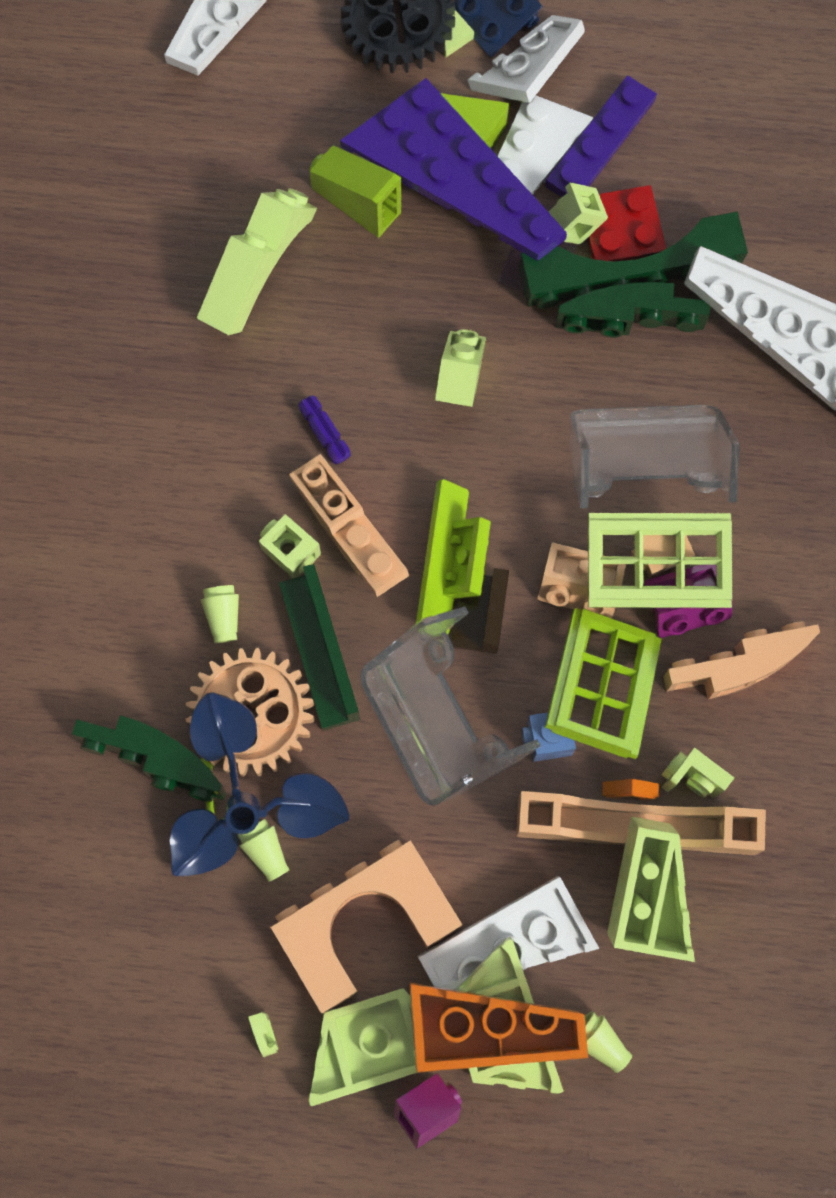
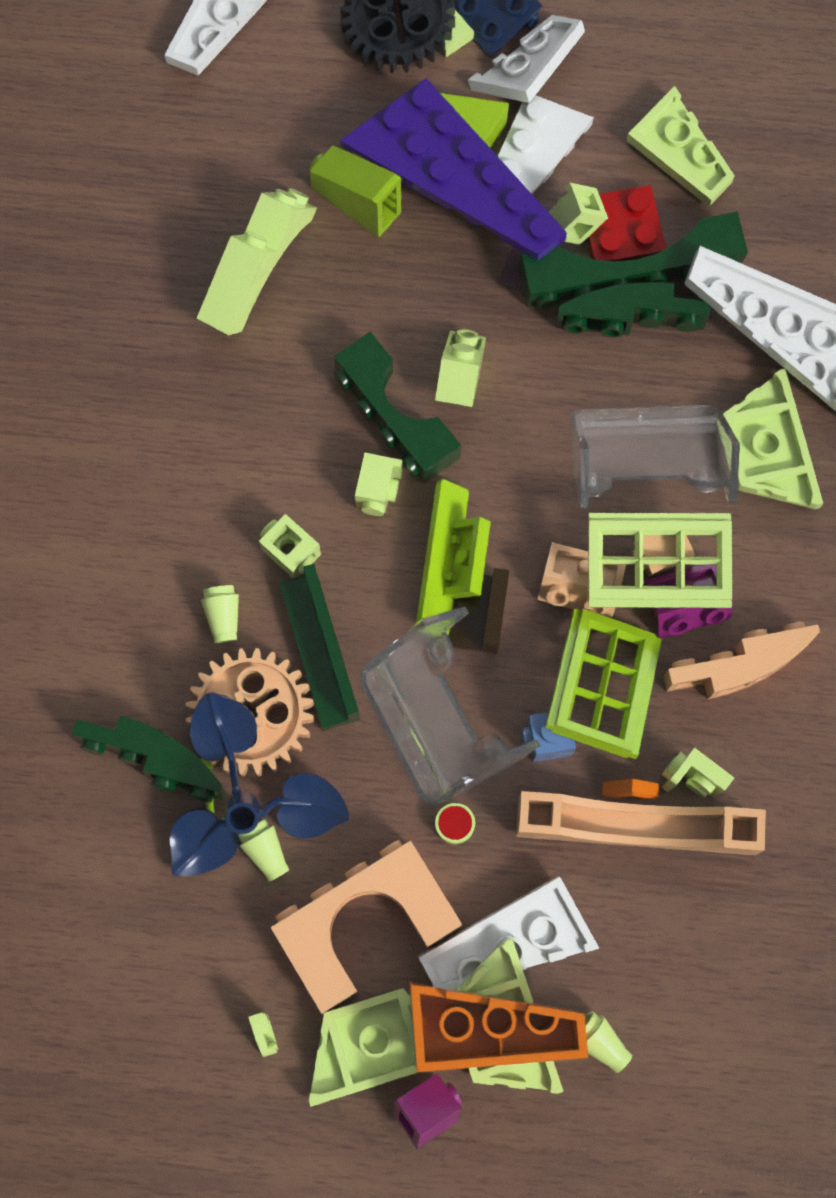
(324, 429): dark purple axle -> none
(348, 526): light nougat slope -> none
(377, 483): none -> yellowish green brick
(424, 443): none -> dark green arch
(455, 823): none -> red tile
(602, 136): dark purple plate -> none
(650, 894): yellowish green wedge -> none
(678, 146): none -> yellowish green wing
(773, 445): none -> yellowish green wing

